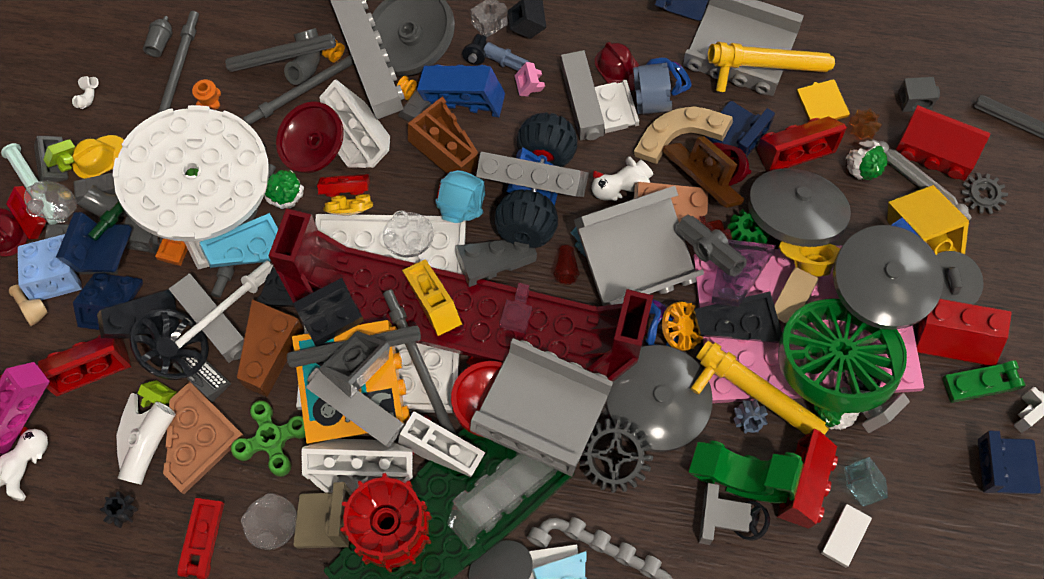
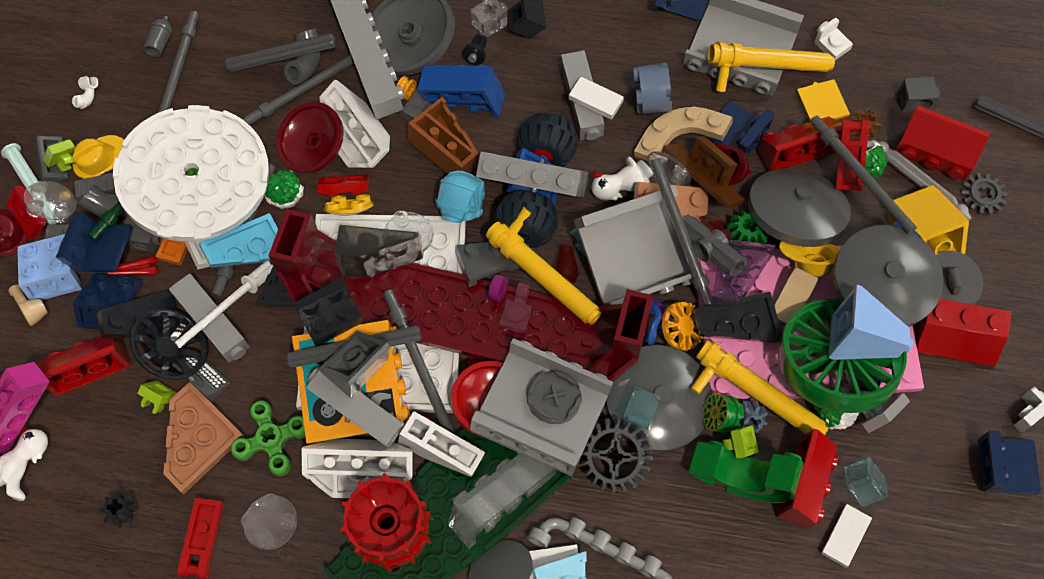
(137, 267): none -> red piece
(139, 437): white pin -> none
(206, 94): orange brick -> none
(266, 347): dark orange wedge -> none
(321, 519): dark tan bracket -> none
(335, 53): light orange bush -> none
(375, 250): none -> clear smoke slope
(432, 297): yellow slope -> none
(498, 287): none -> magenta tile
(504, 56): sand blue axle -> none
(513, 247): none -> yellow cylinder
(527, 79): bright pink tile -> none
(554, 397): none -> dark grey tile
(596, 98): none -> white tile
(616, 64): dark red piece -> none
(616, 106): white plate -> none
(641, 408): none -> clear light blue panel
(673, 168): none -> clear dish
(678, 88): blue piece -> none
(700, 280): none -> dark grey bar
(722, 413): none -> green wheel
(729, 515): light grey piece -> none
(742, 441): none -> lime tile
(830, 137): none -> dark grey bar
(831, 40): none -> white bracket
(845, 177): none -> red plate
(867, 329): none -> light blue slope
(983, 382): green plate -> none

